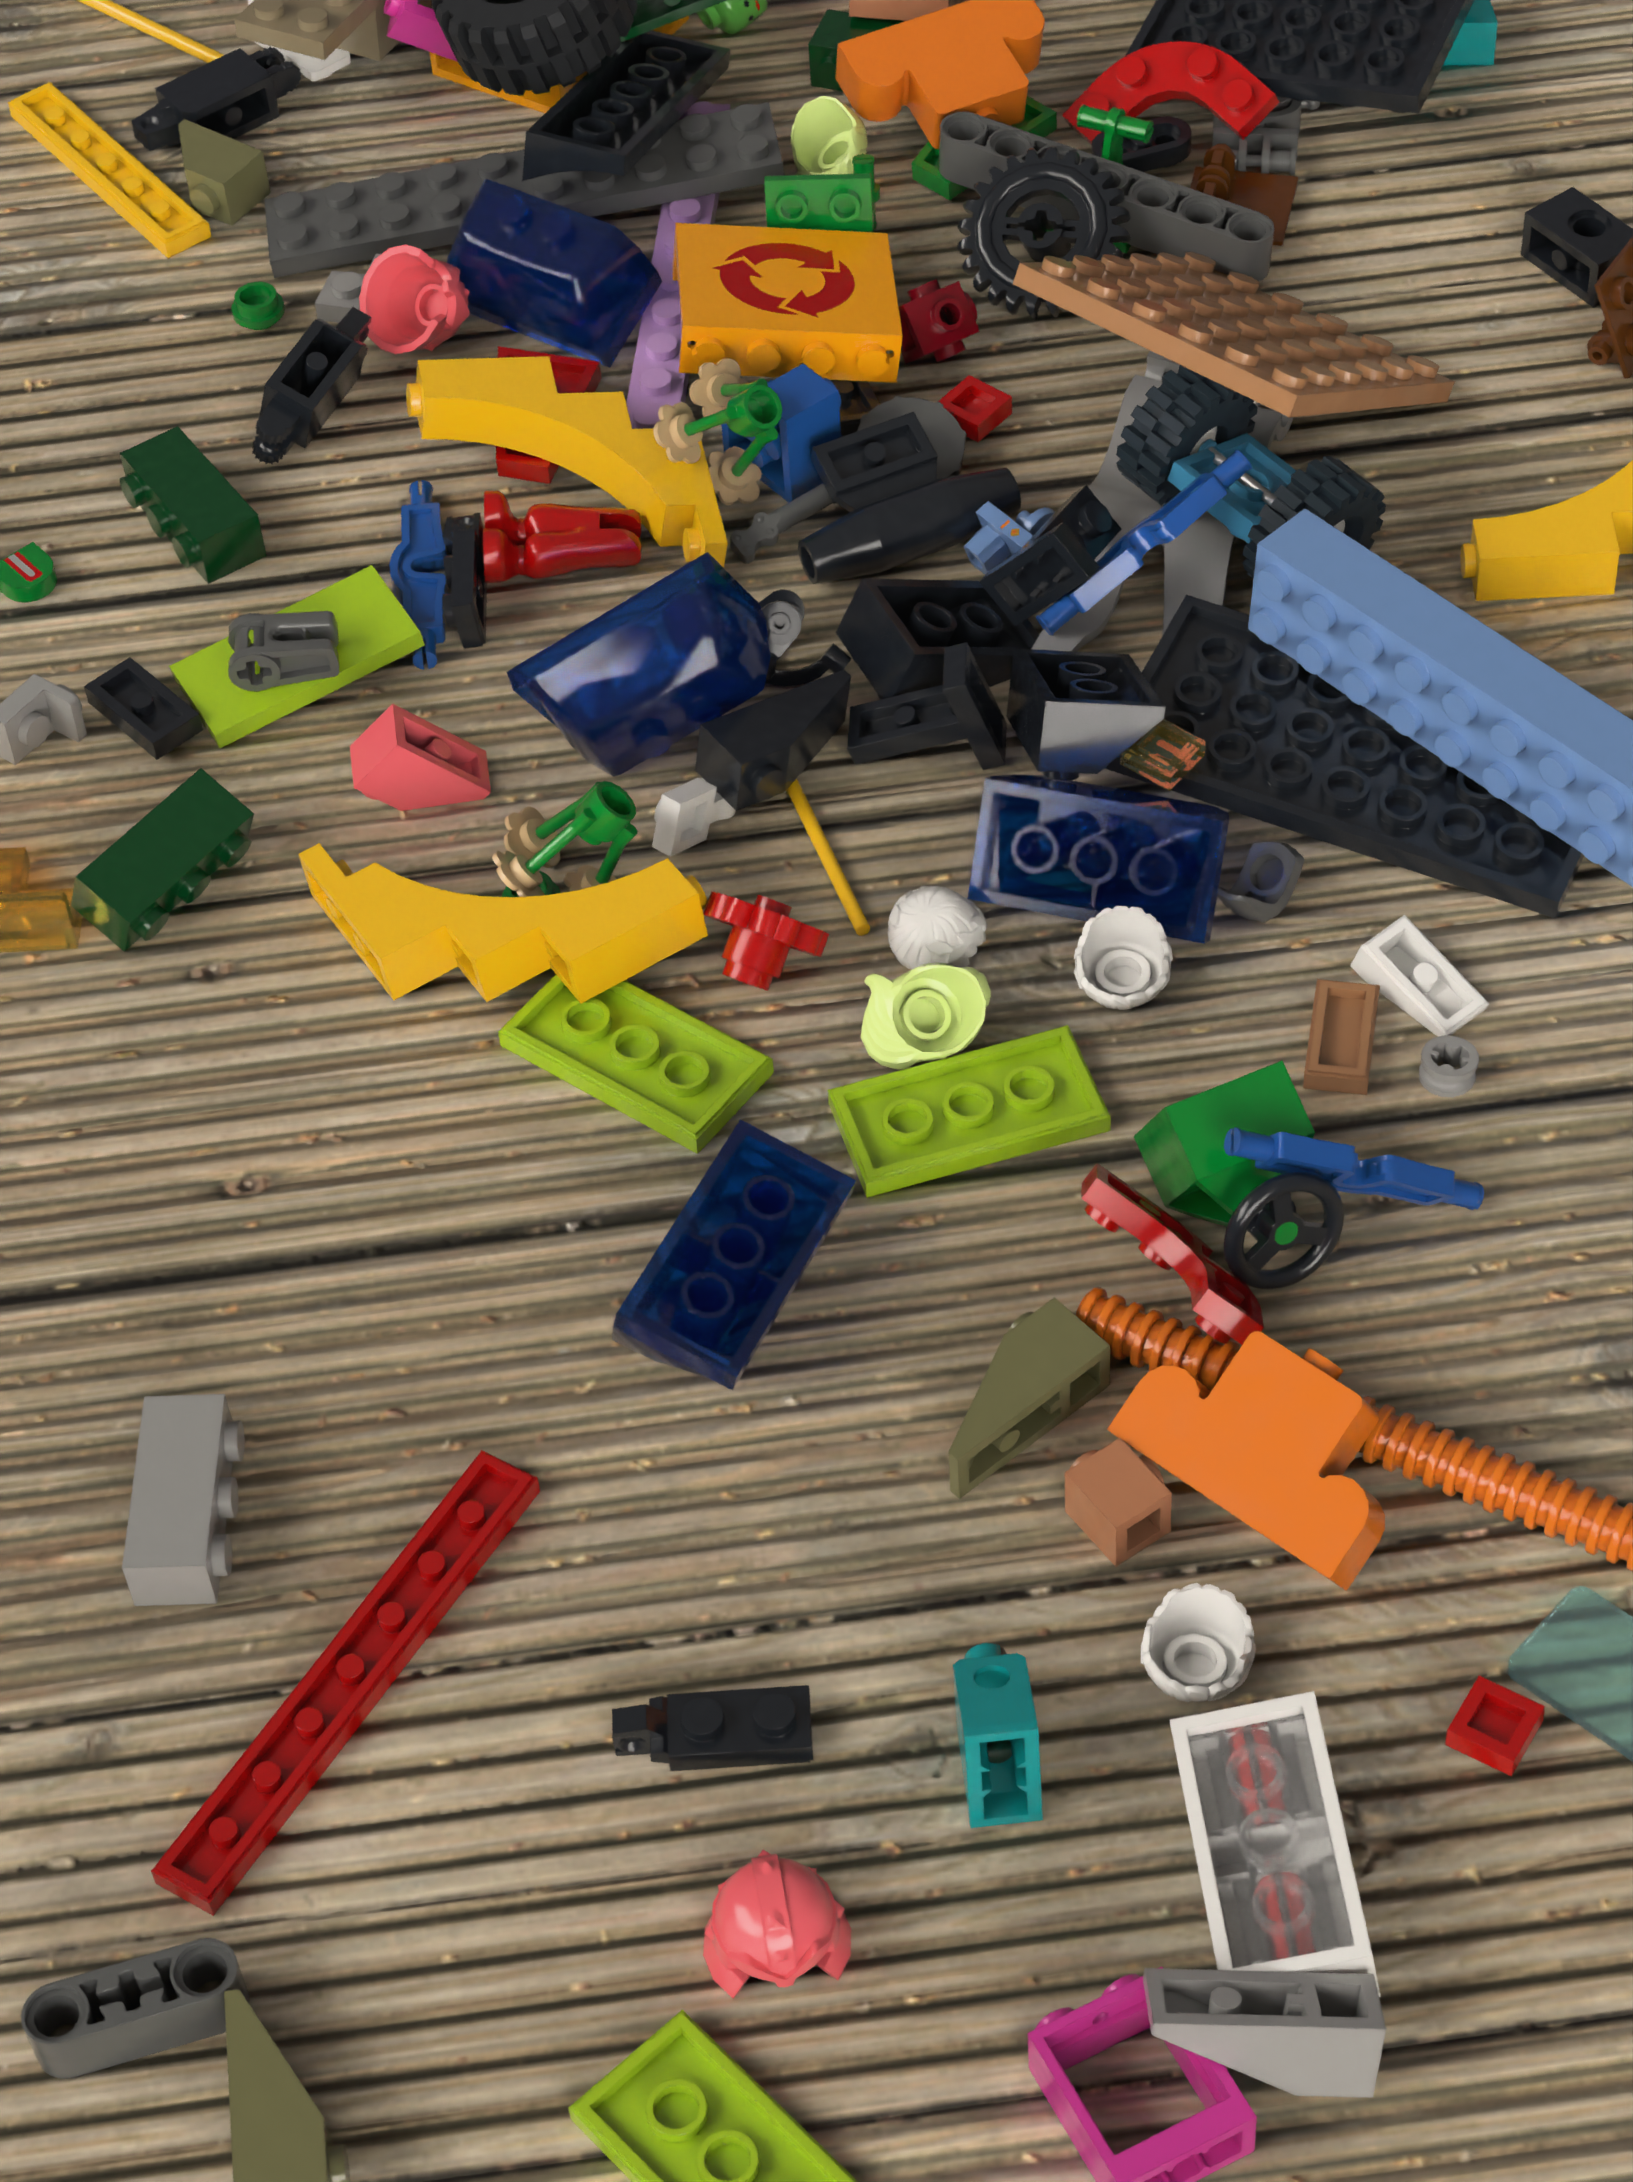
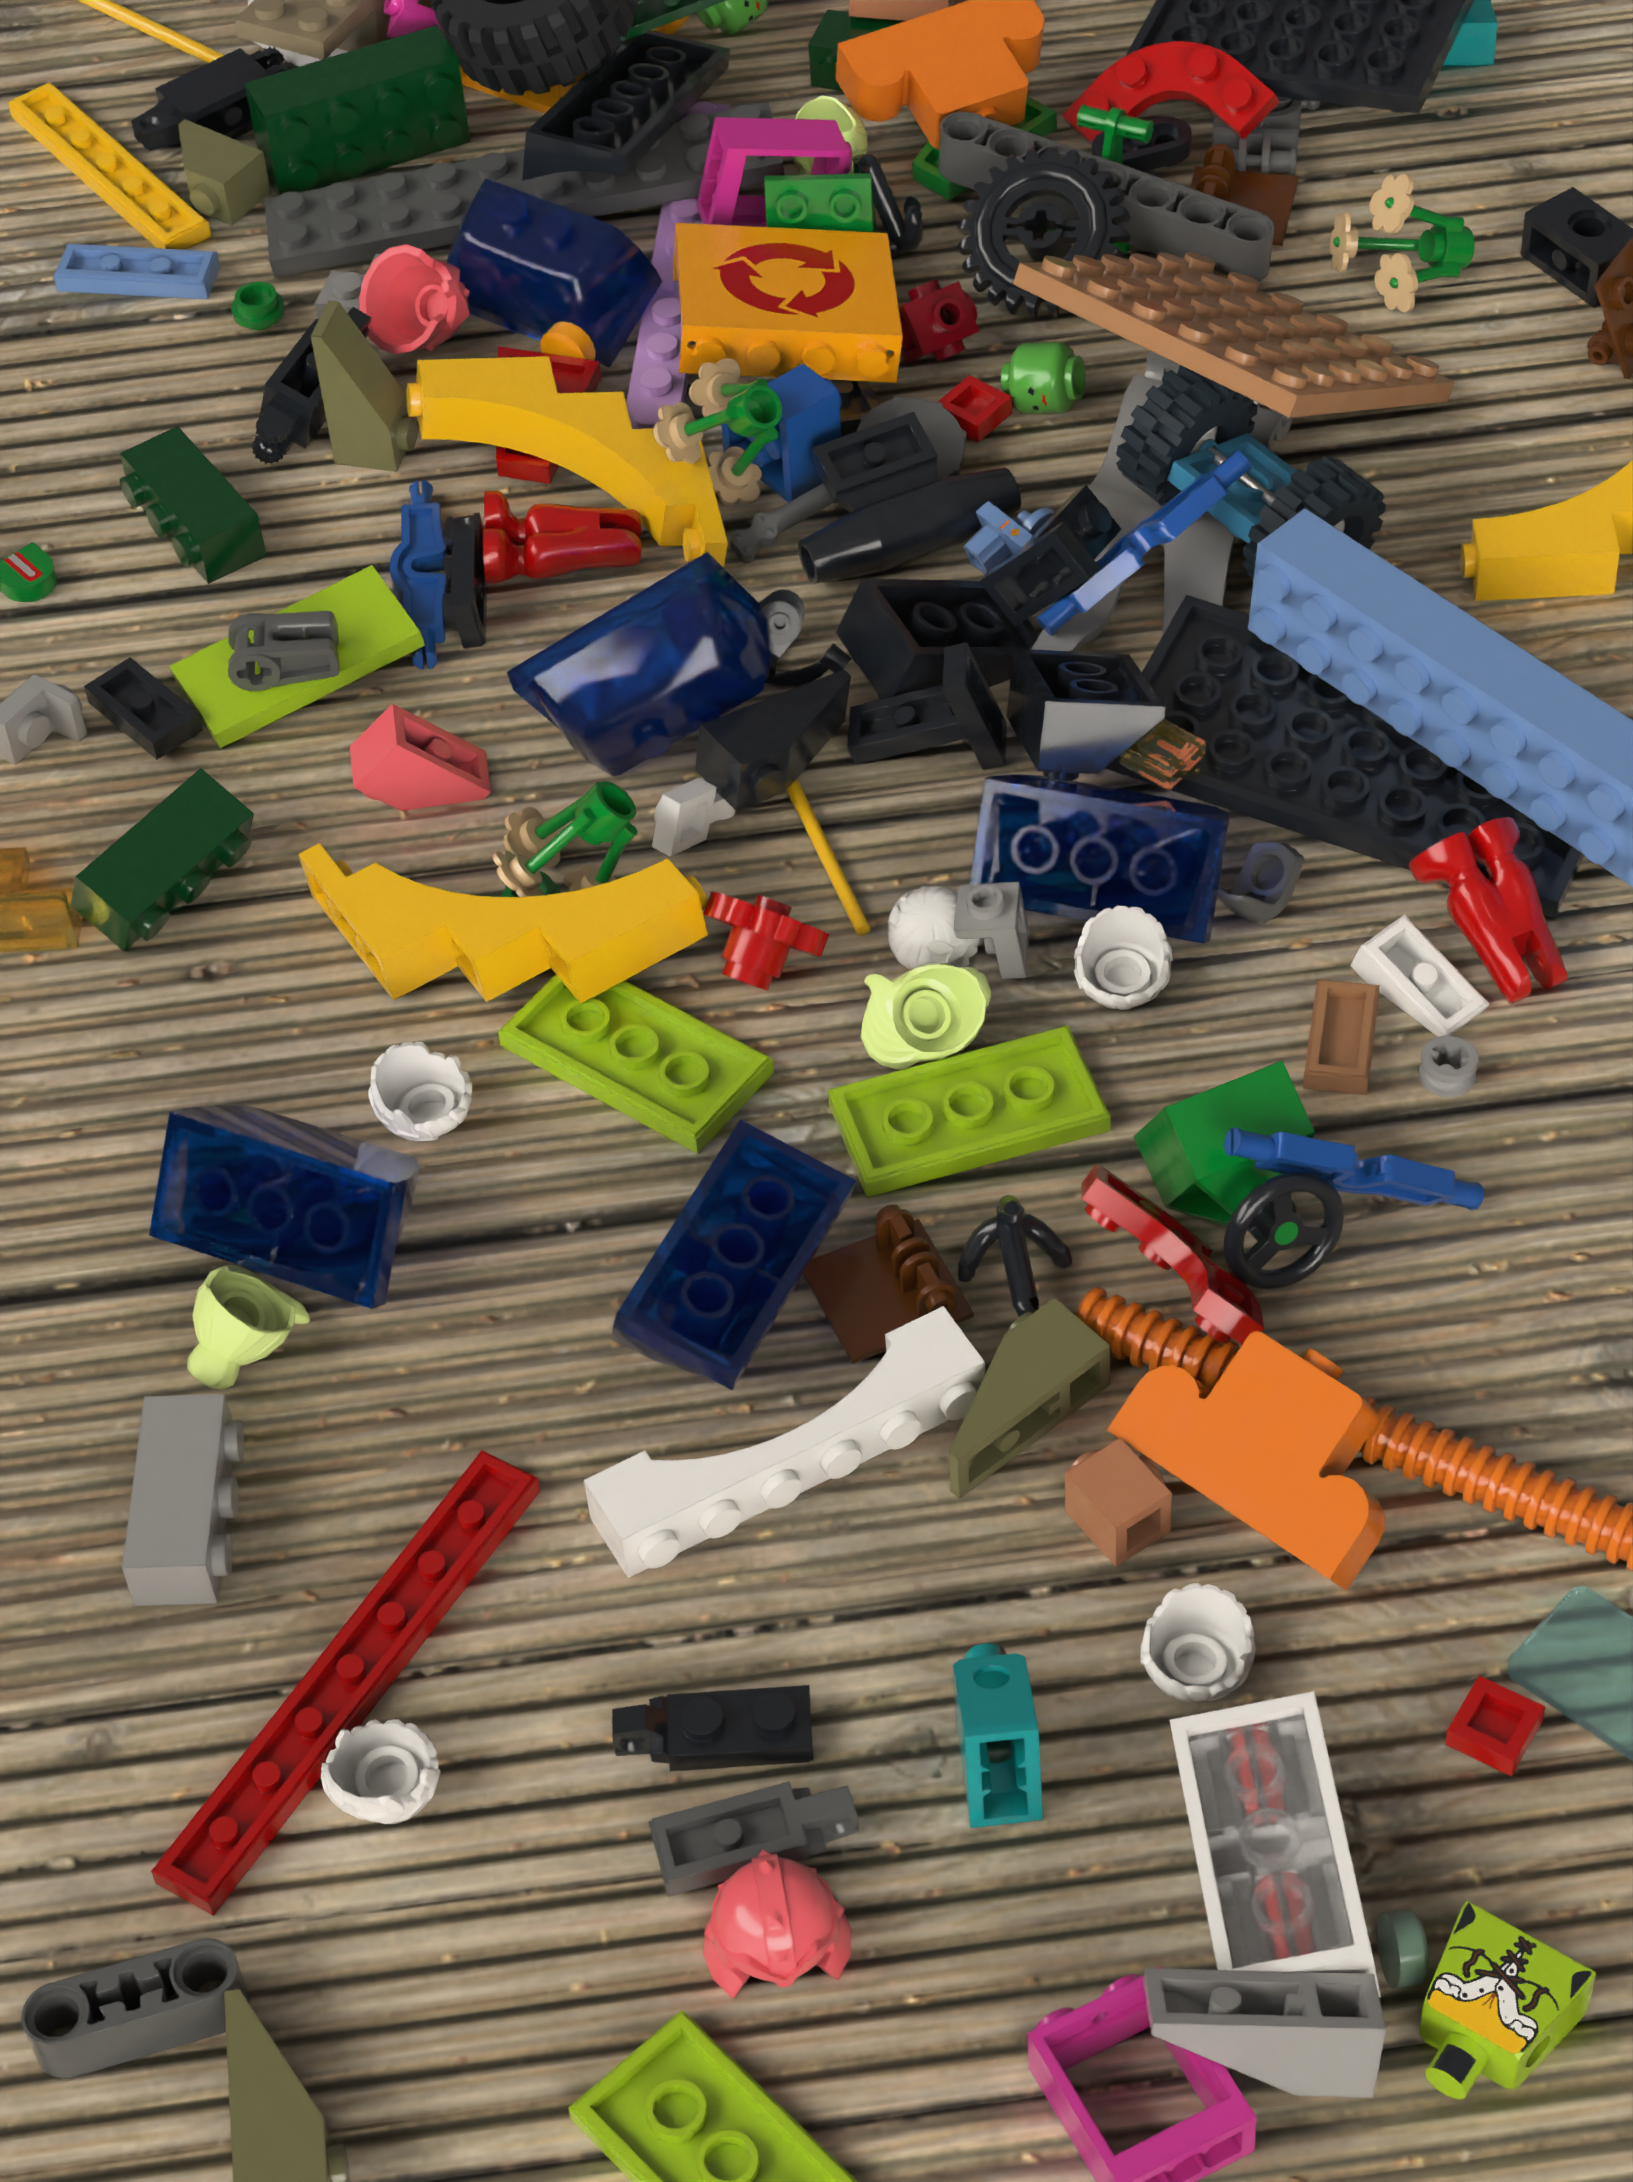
(137, 271): none -> medium blue tile
(237, 1323): none -> yellowish green hair
(284, 1199): none -> clear blue windscreen
(359, 111): none -> dark green brick
(359, 396): none -> olive slope
(381, 1771): none -> white hair
(419, 1091): none -> white hair
(568, 340): none -> light orange tile
(666, 1506): none -> white arch
(720, 1837): none -> dark grey hinge
(742, 137): none -> dark pink window
(883, 1283): none -> reddish brown hinge
(901, 234): none -> black piece
(1000, 918): none -> light grey bracket
(1011, 1229): none -> black piece
(1044, 378): none -> bright green head
(1402, 1948): none -> sand green tile
(1445, 246): none -> plant
(1498, 913): none -> red piece
(1498, 2004): none -> torso

